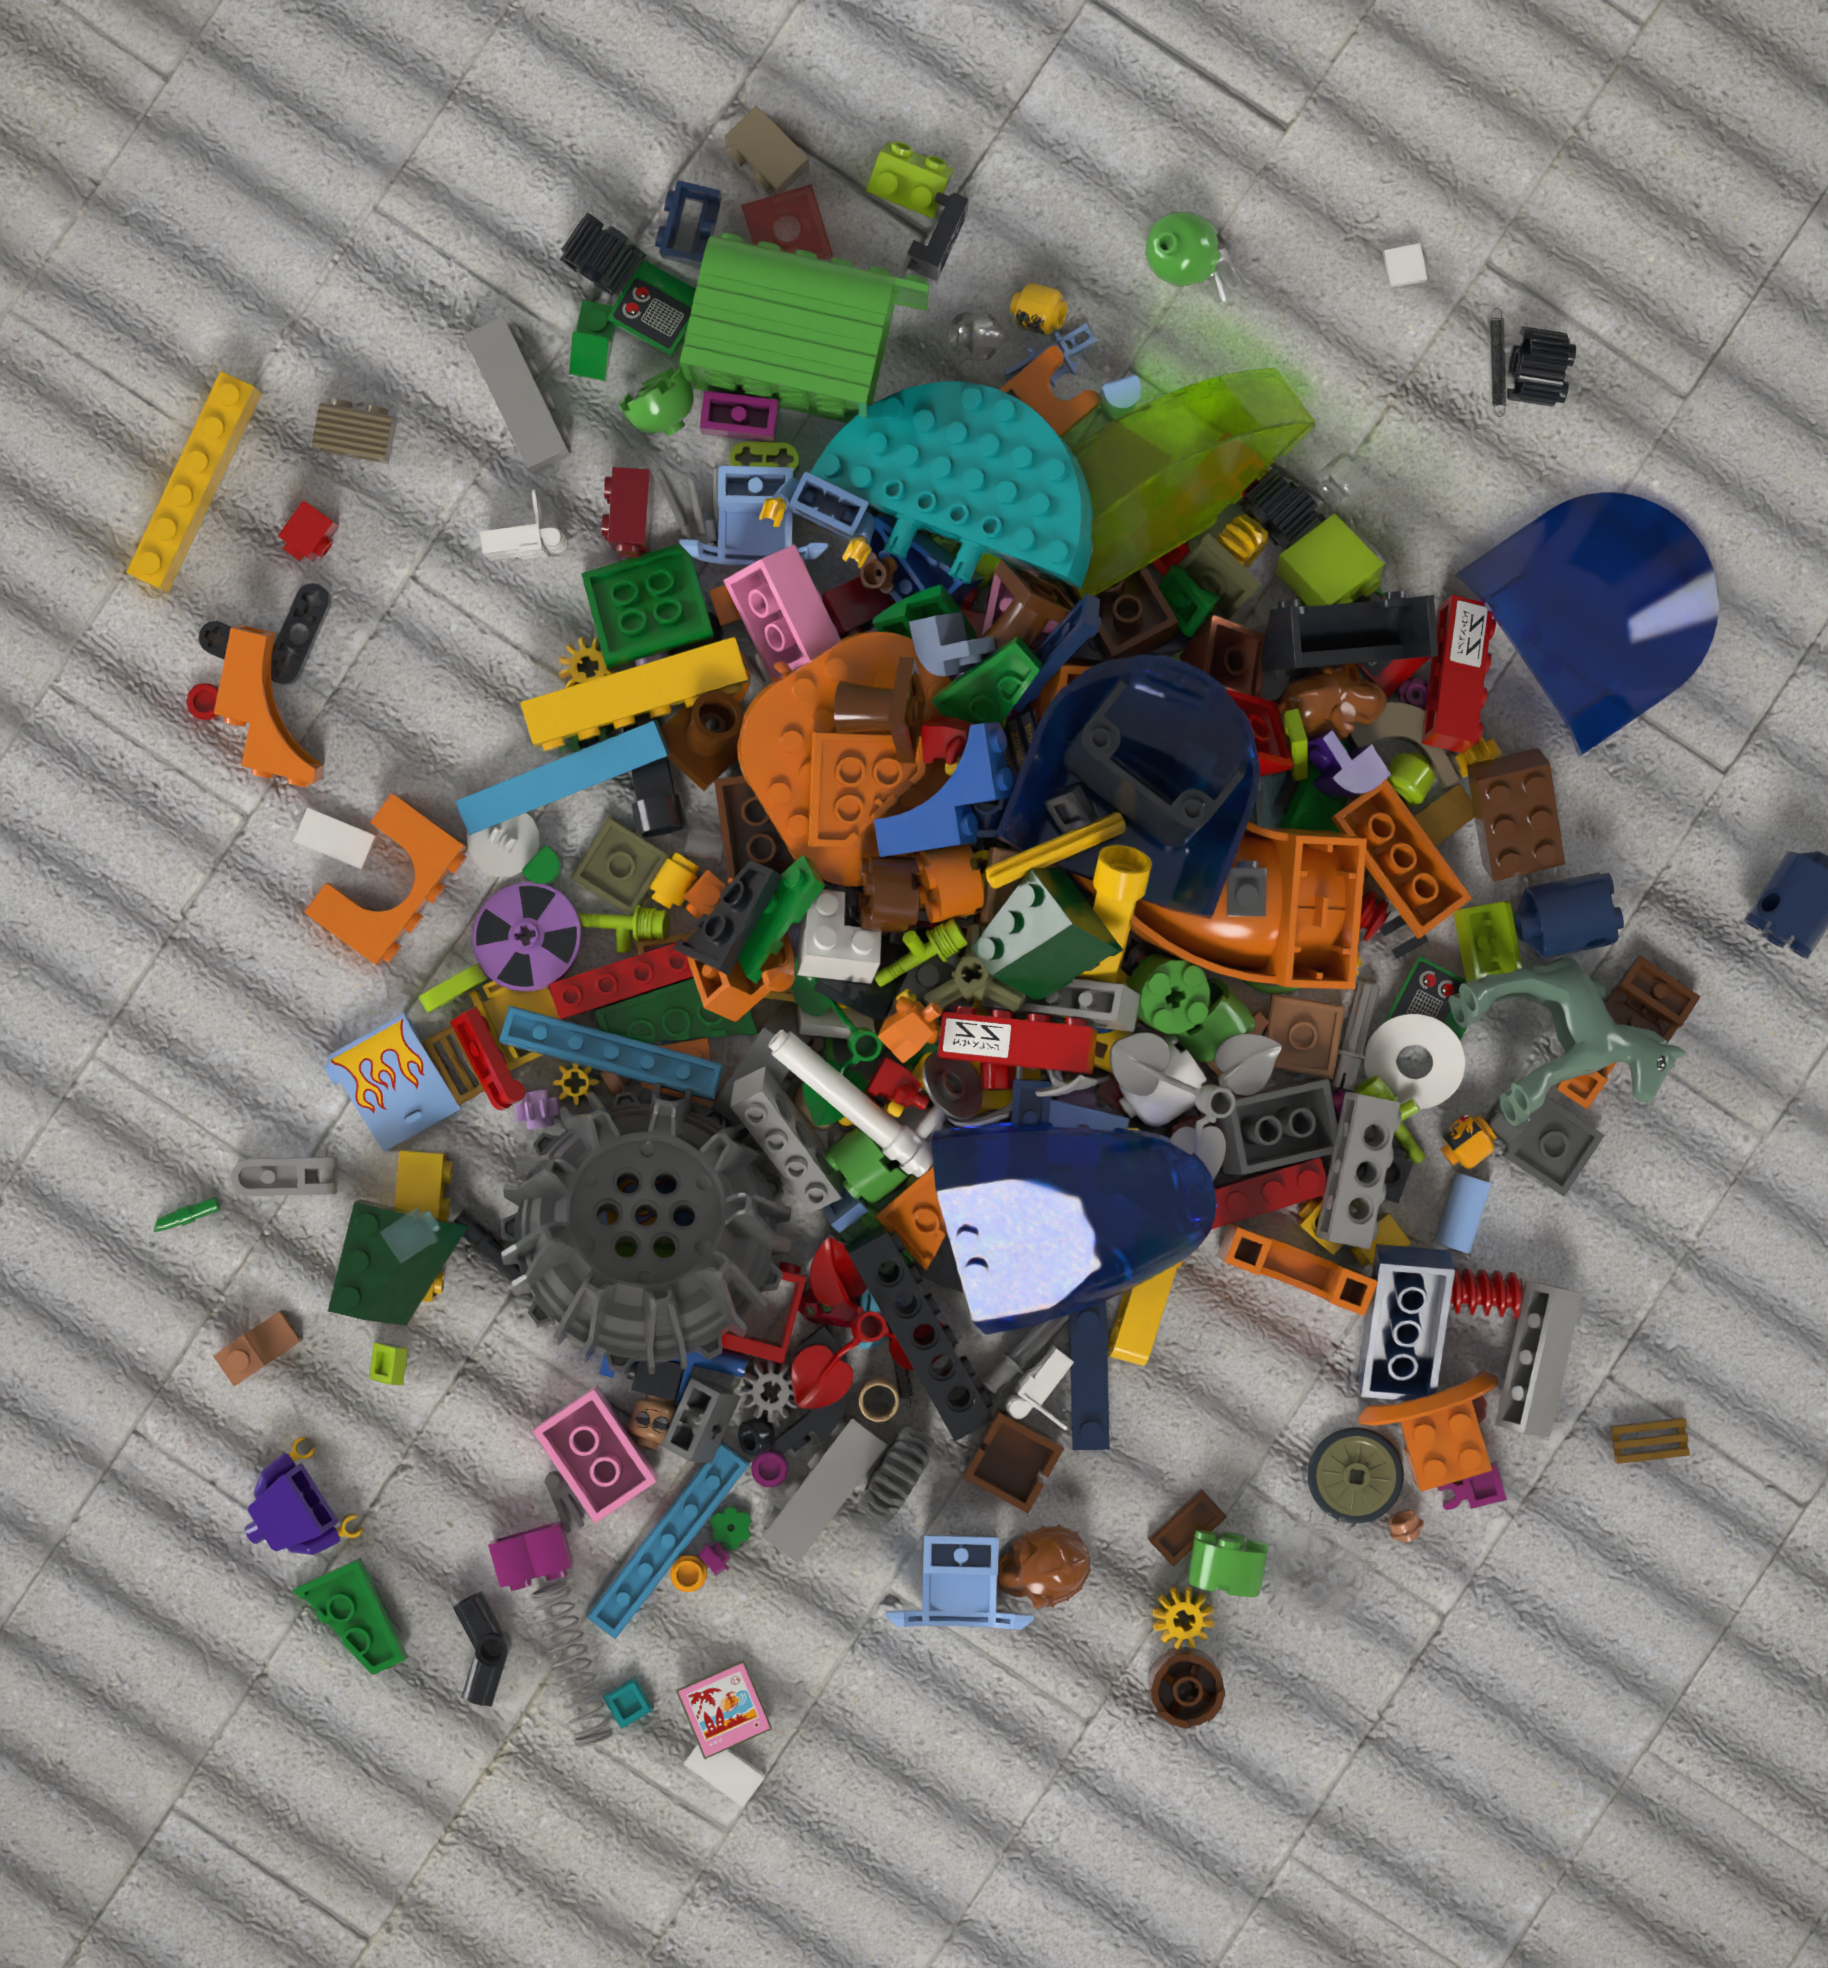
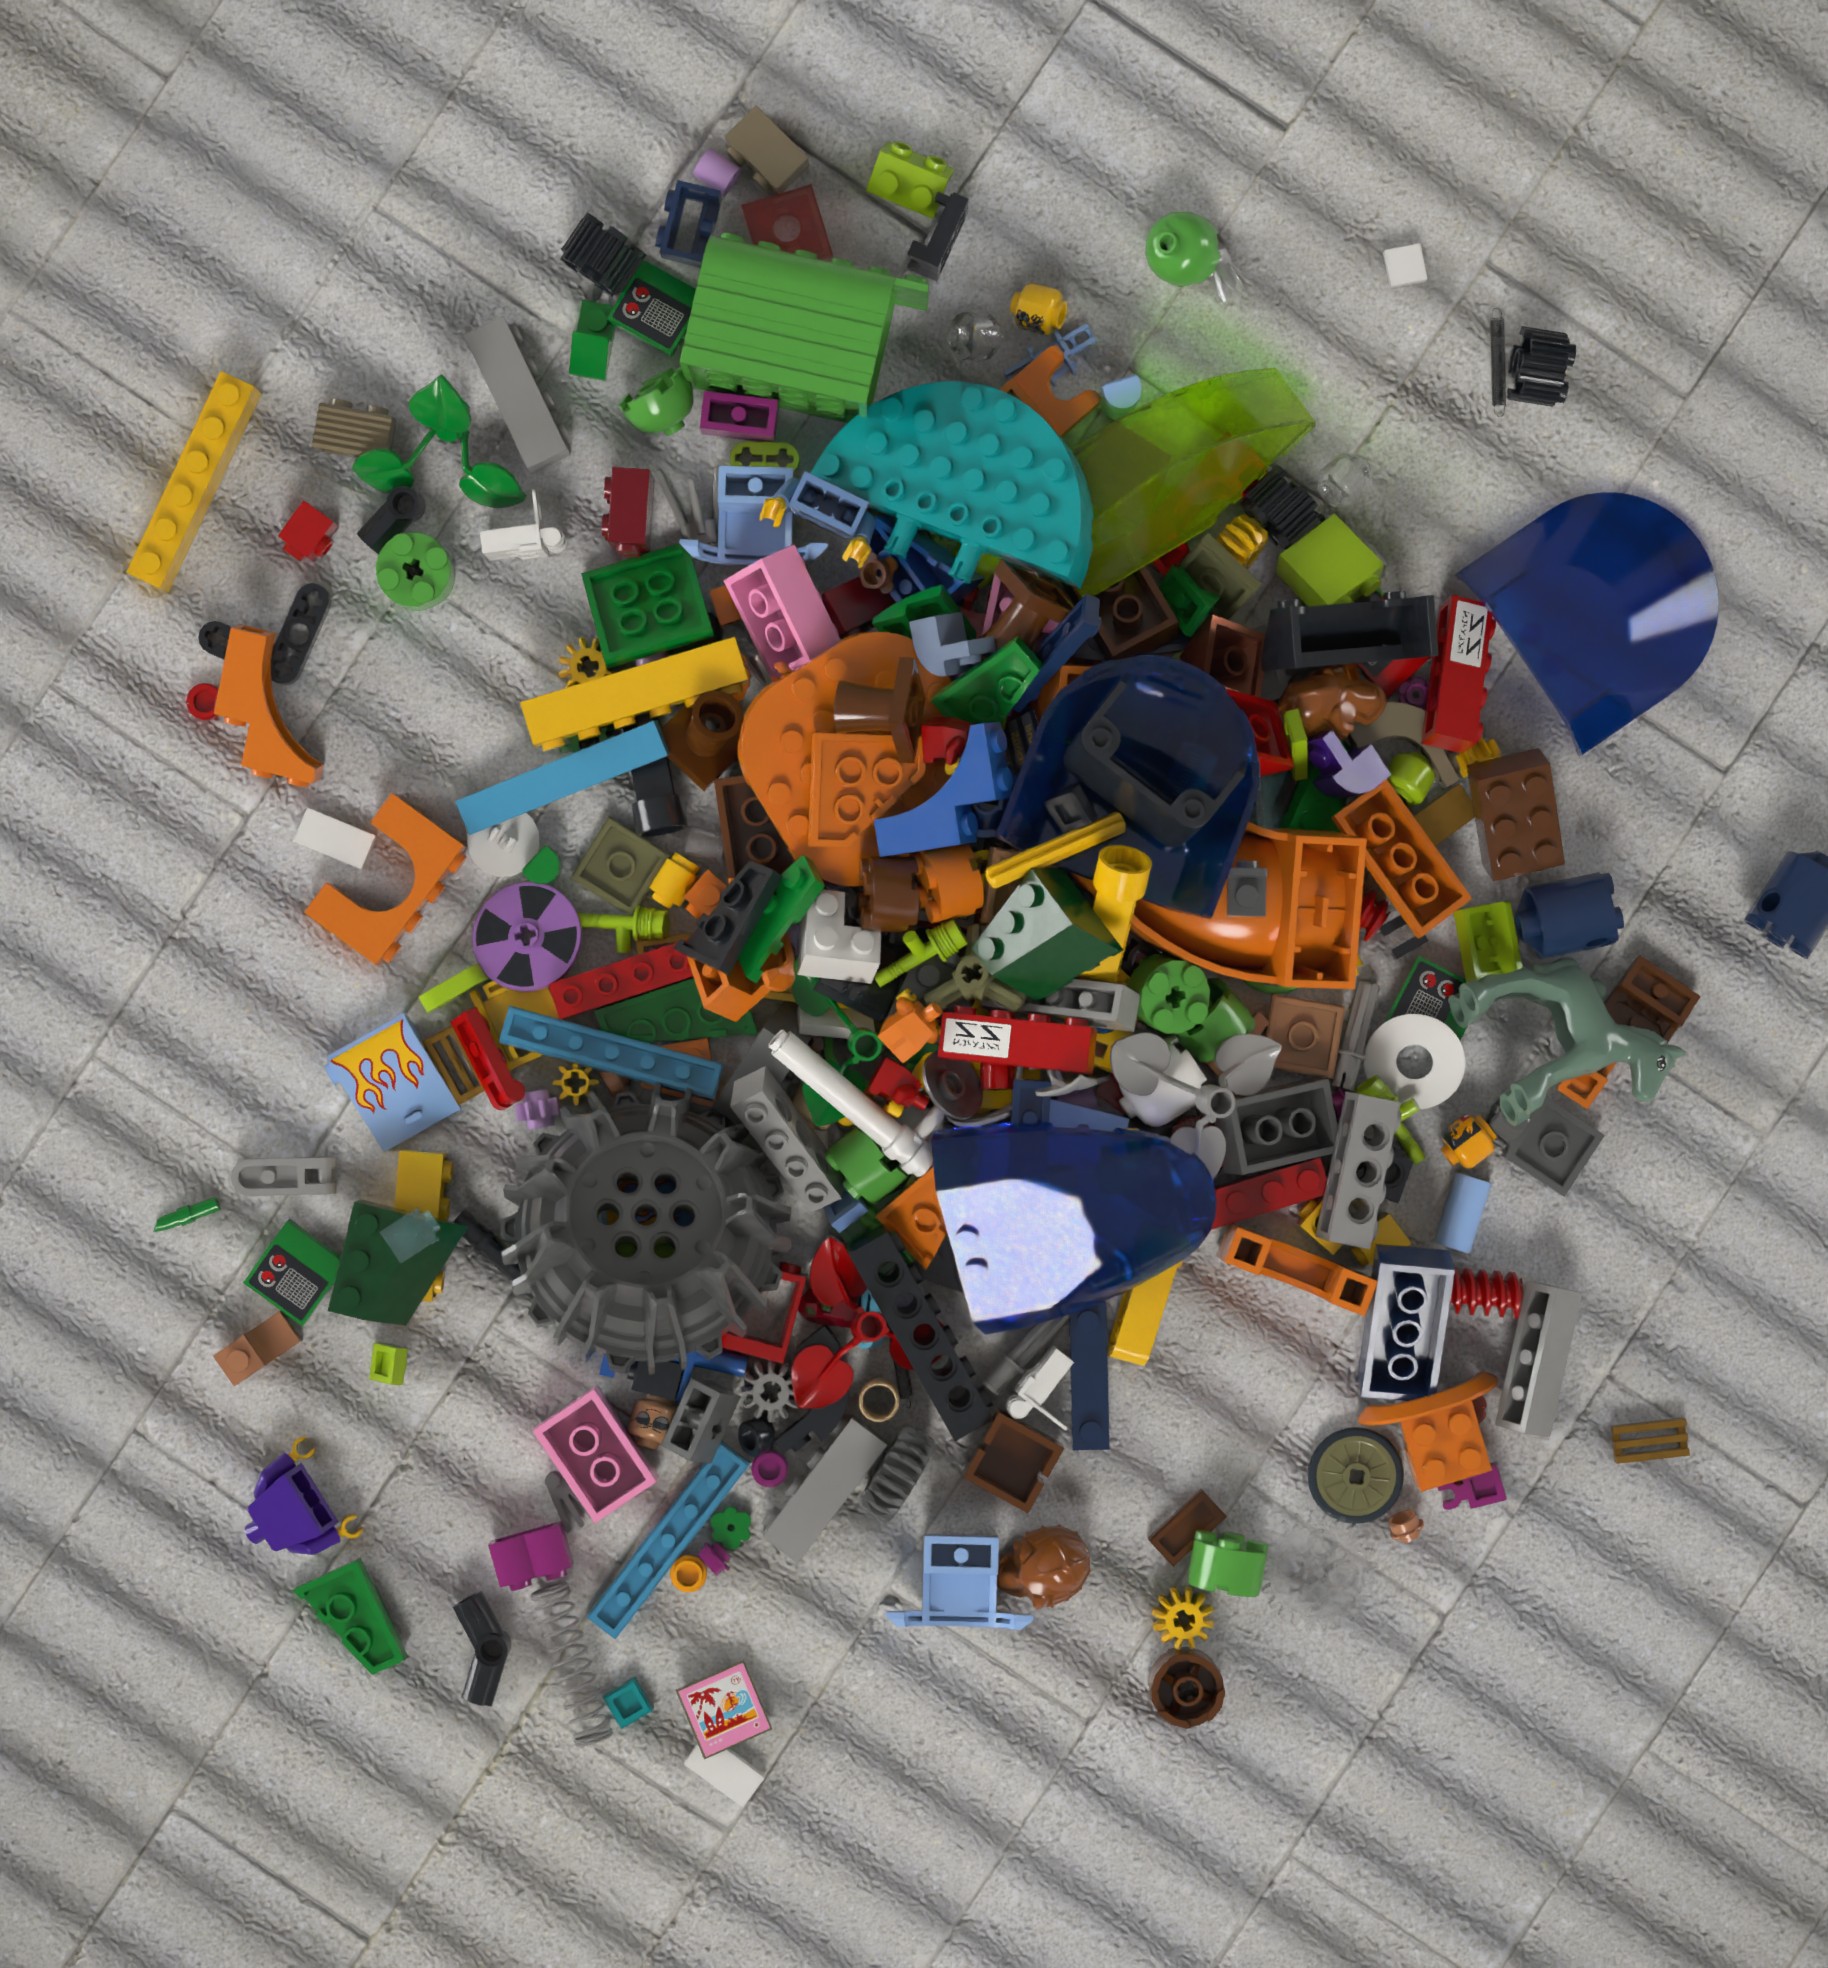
(295, 1272): none -> slope
(389, 521): none -> black piece
(408, 551): none -> bright green brick
(449, 417): none -> green plant
(717, 171): none -> lavender beam

